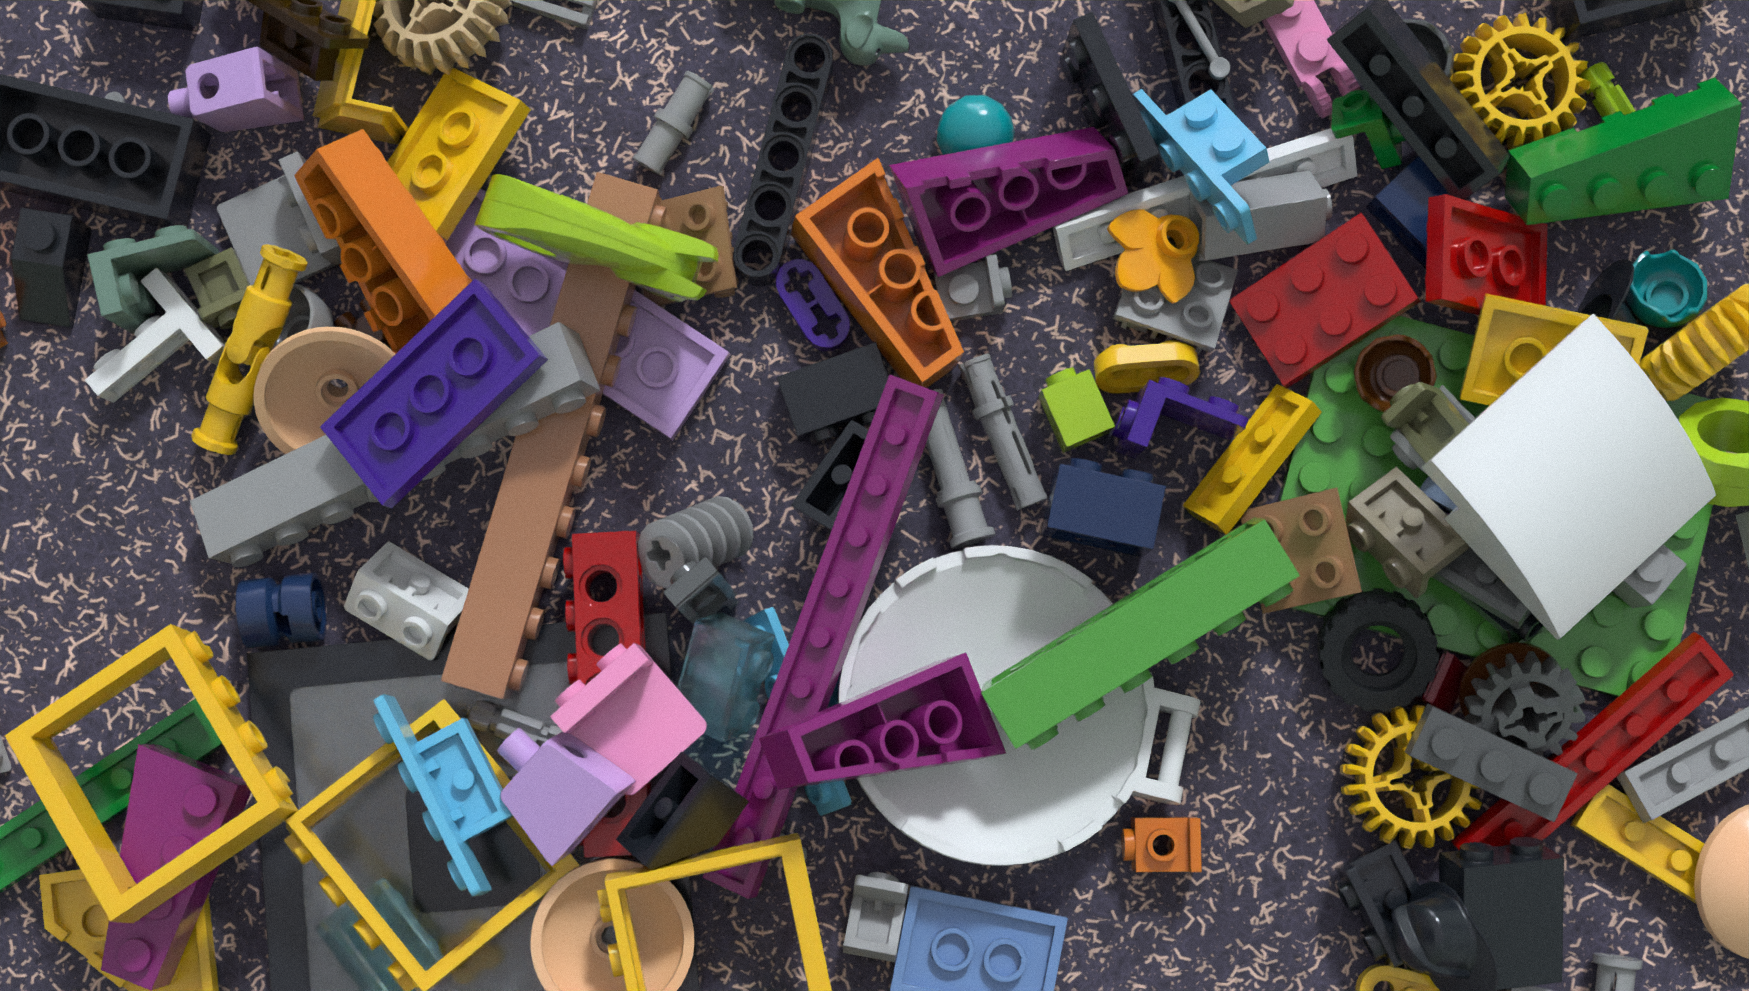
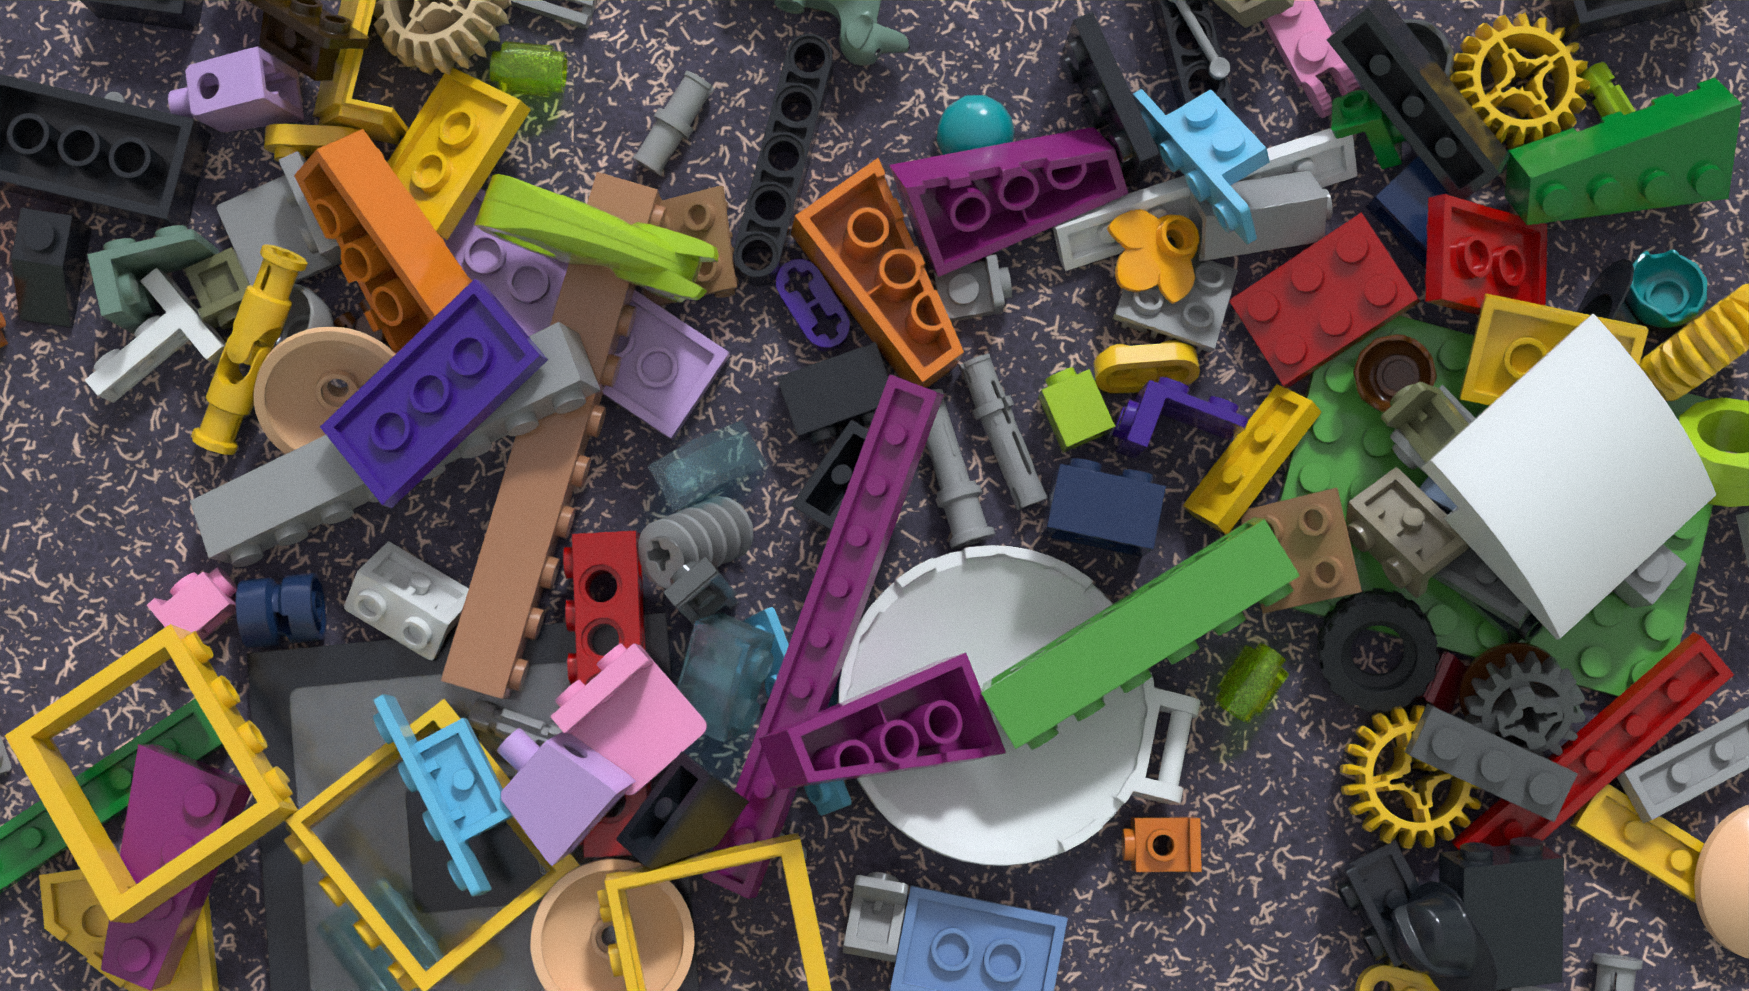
(198, 602): none -> bright pink brick
(290, 138): none -> yellow plate
(529, 69): none -> clear neon green brick
(707, 466): none -> clear light blue slope
(1251, 682): none -> clear neon green brick

